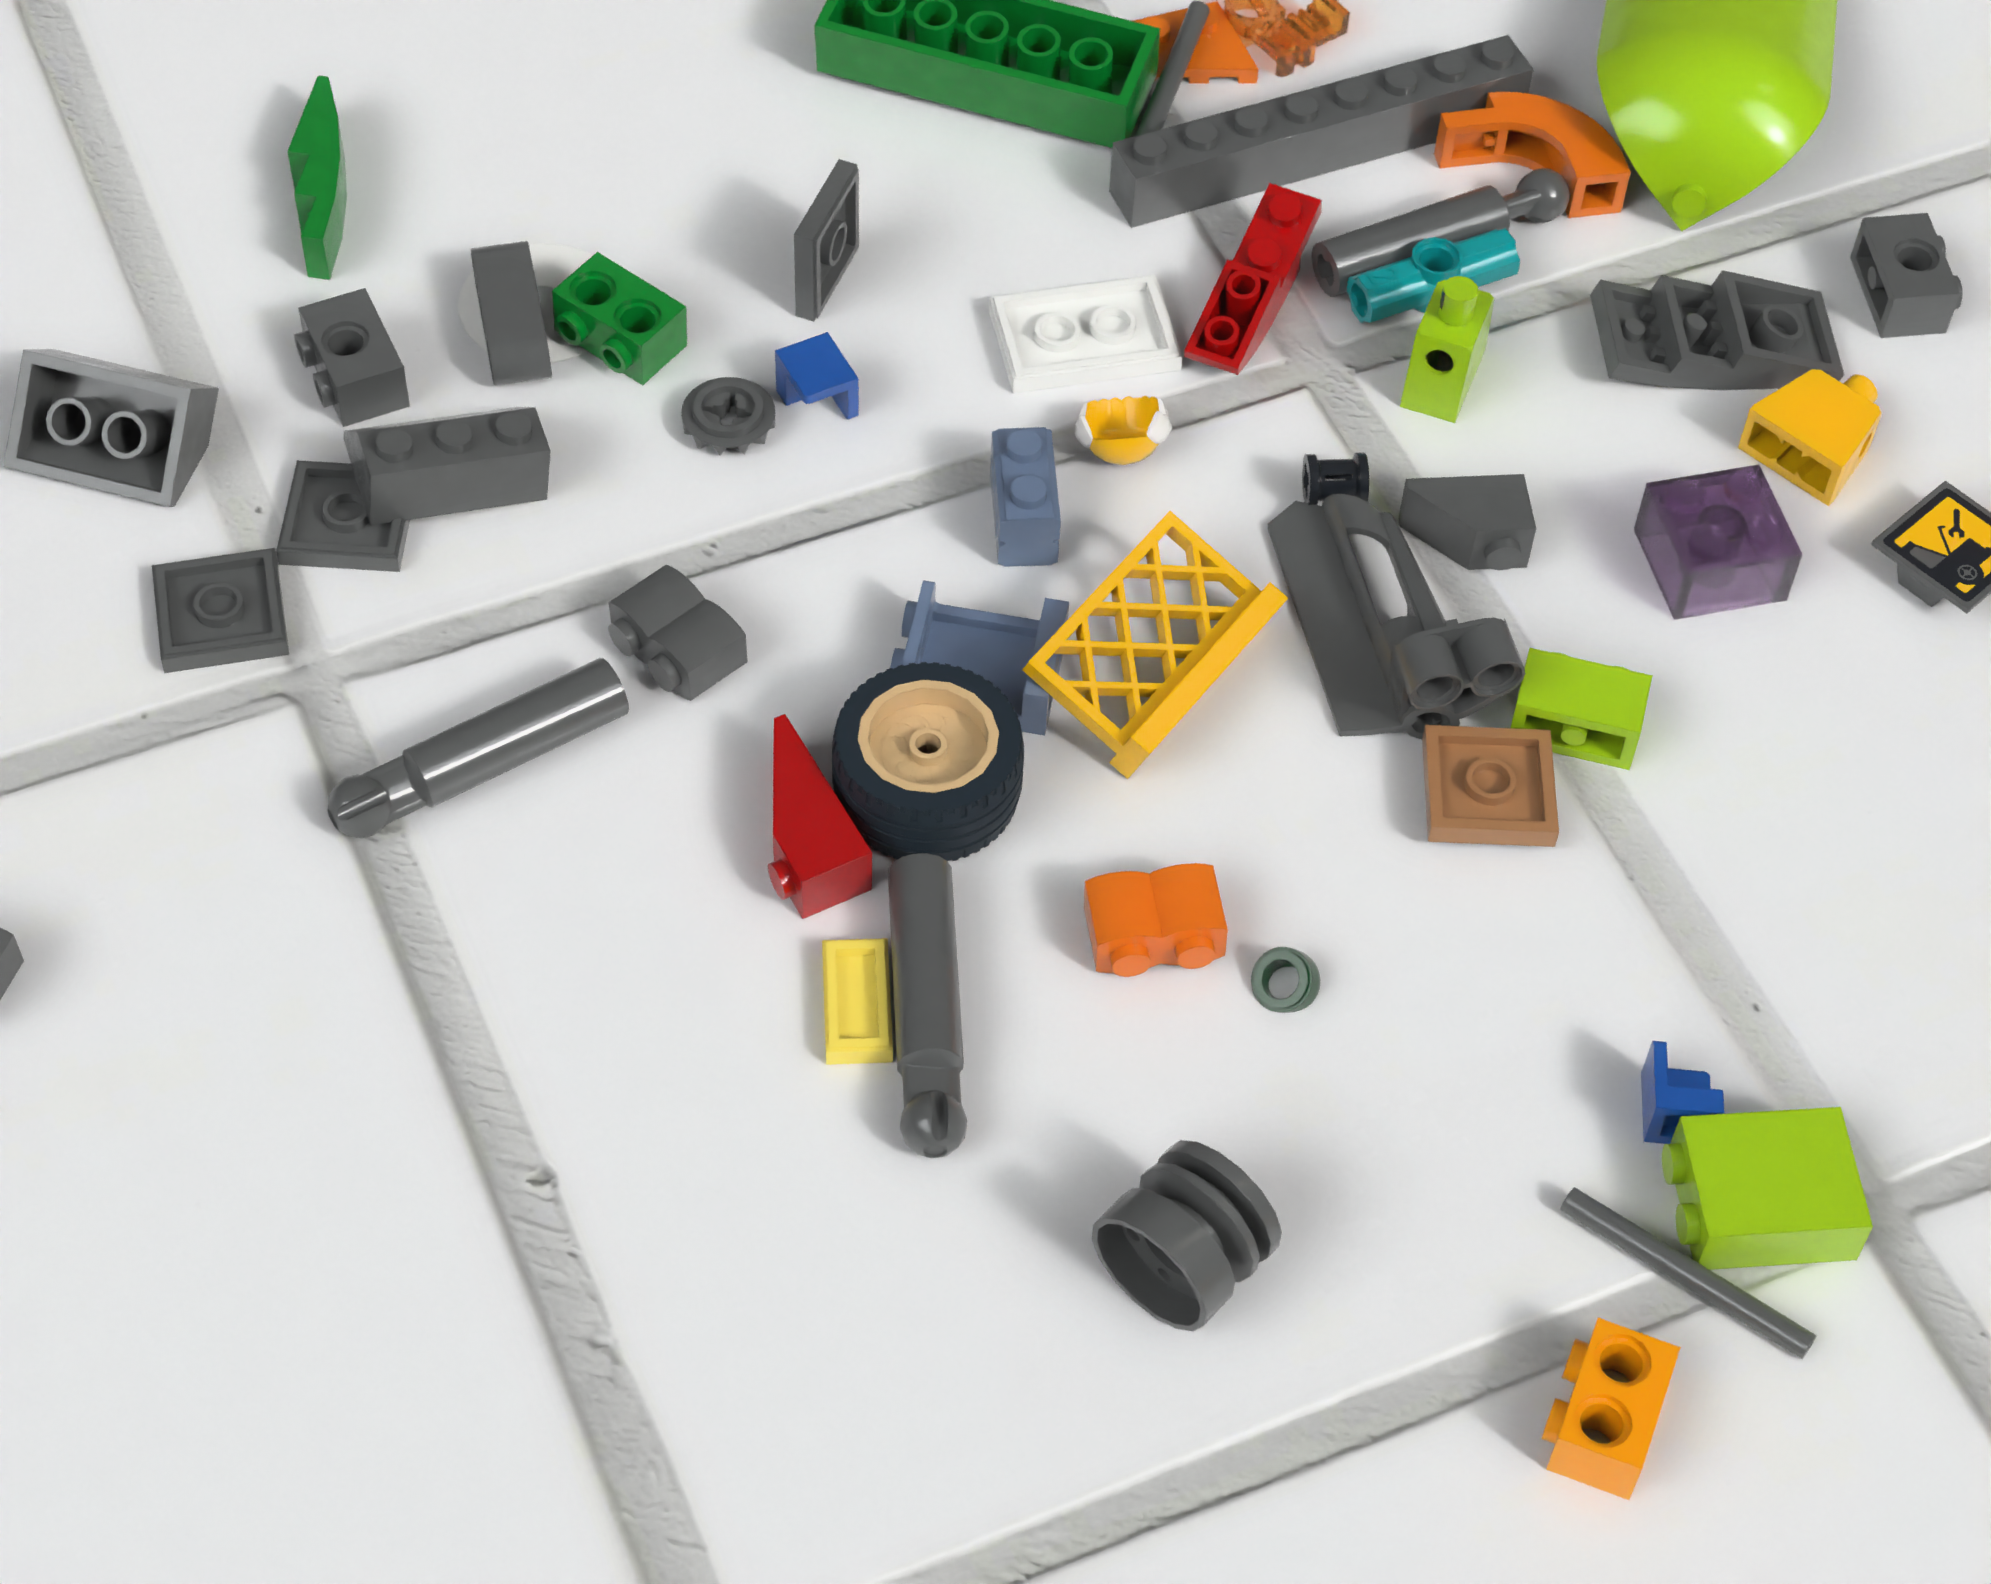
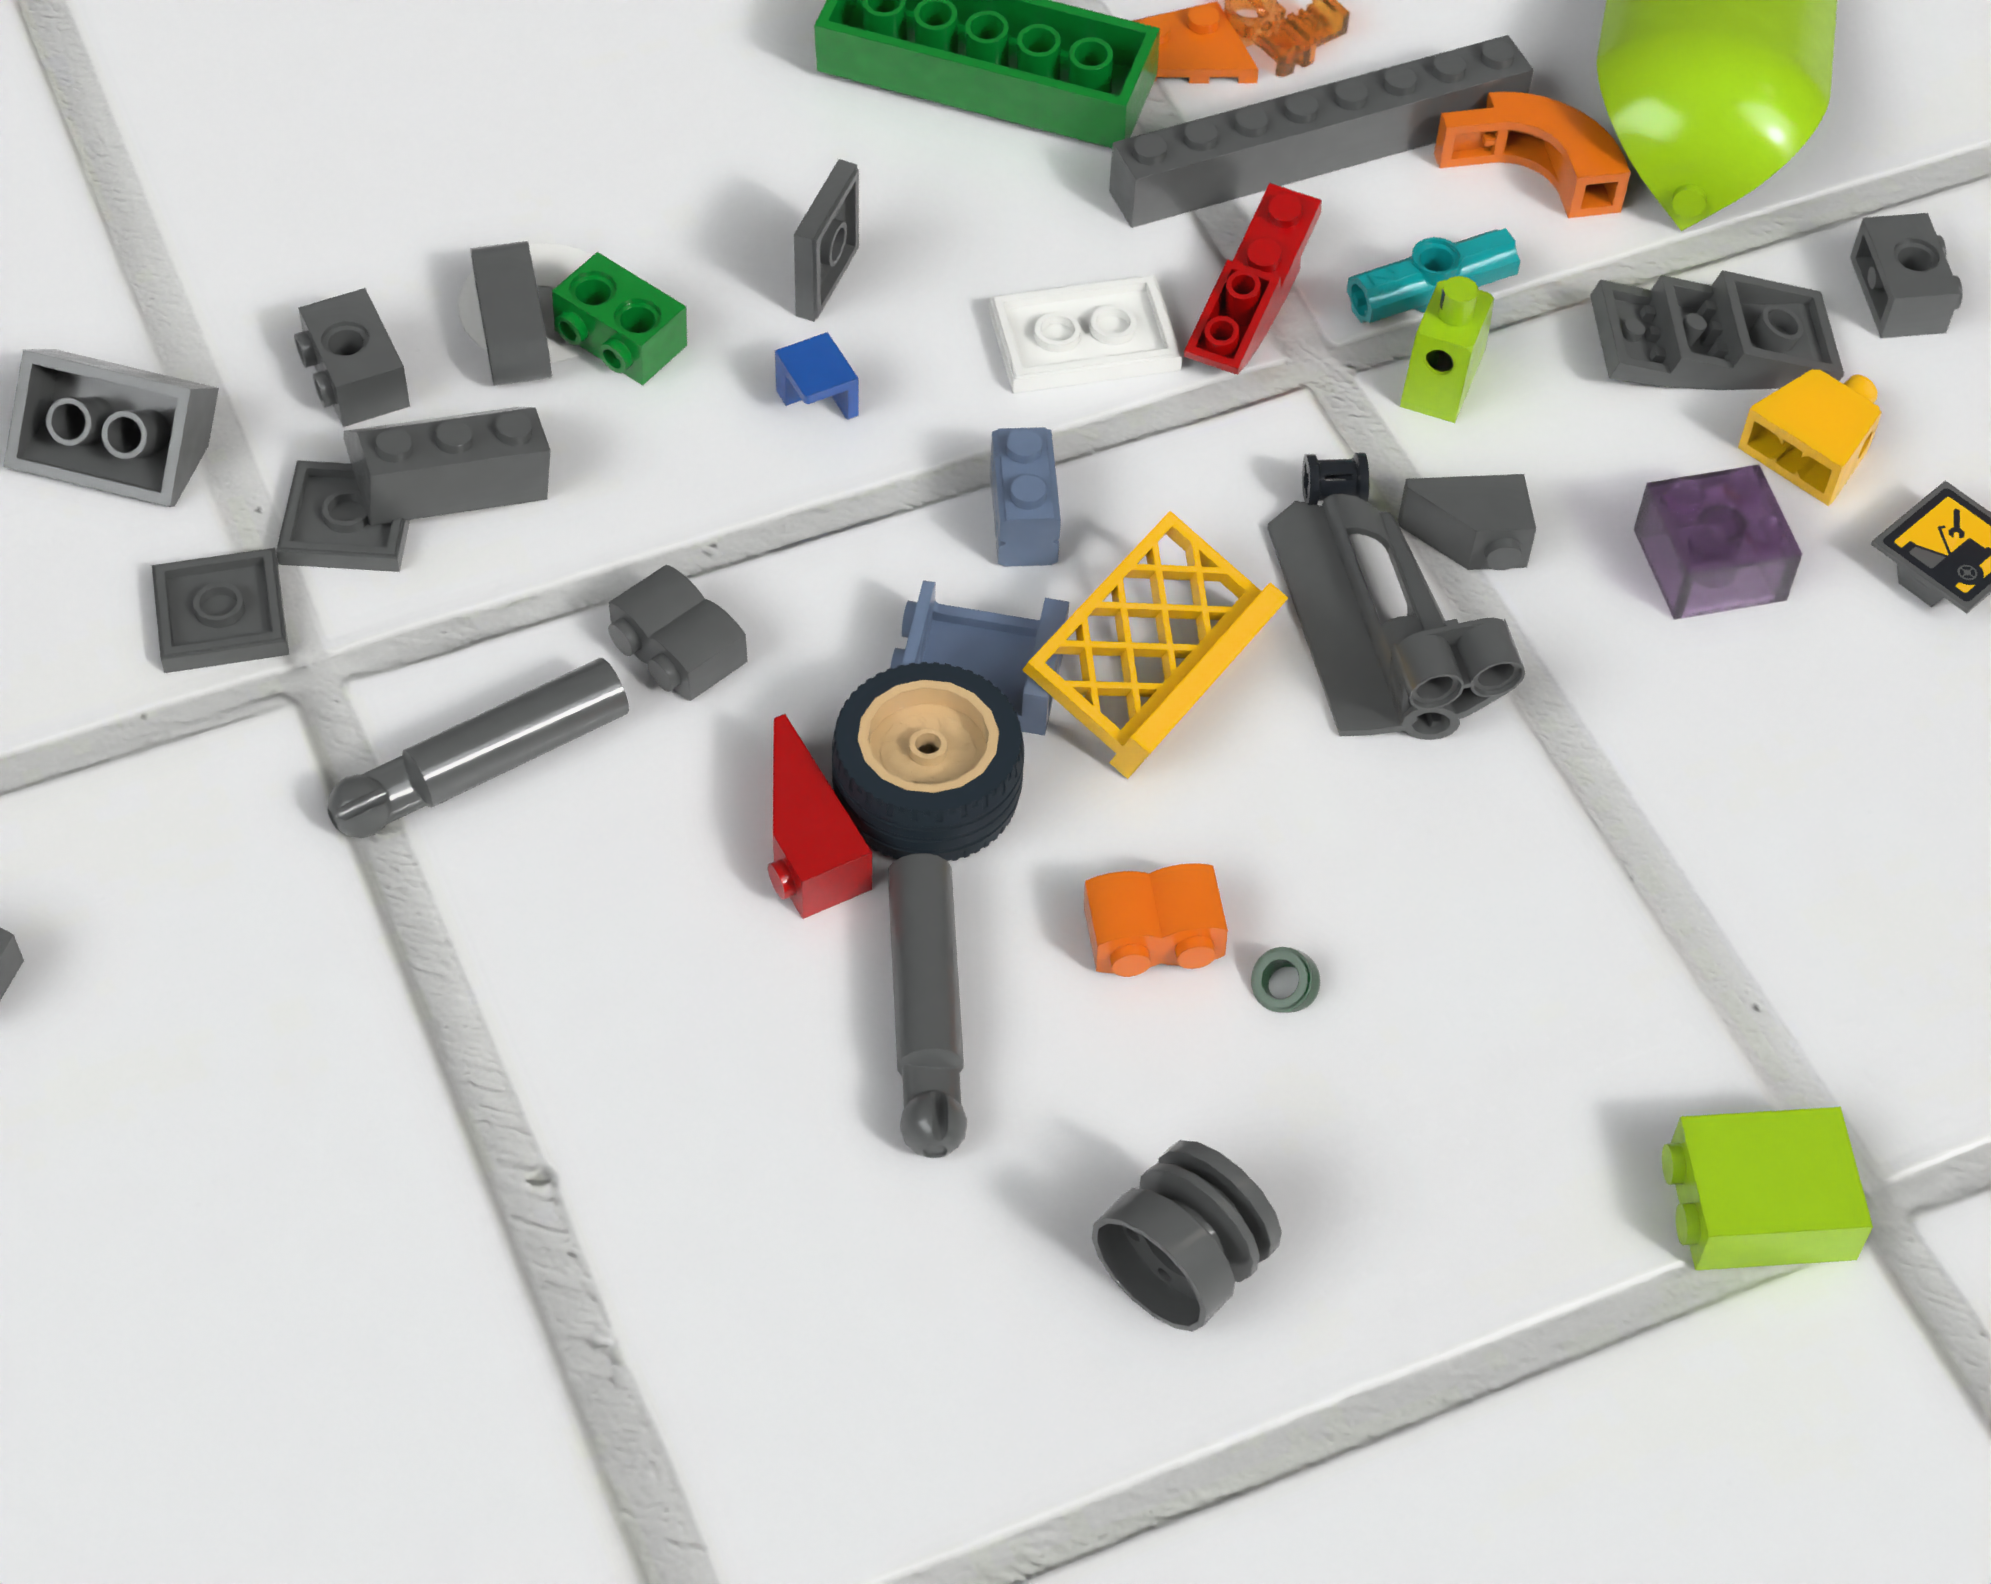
(319, 180): green slope -> none
(710, 403): dark grey gear -> none
(857, 1001): light yellow tile -> none
(1123, 429): yellow hair -> none
(1174, 68): dark grey piece -> none
(1489, 786): medium nougat plate -> none
(1538, 197): dark grey piece -> none
(1587, 706): lime brick -> none
(1618, 1409): light orange brick -> none
(1673, 1094): blue panel -> none
(1688, 1273): dark grey piece -> none

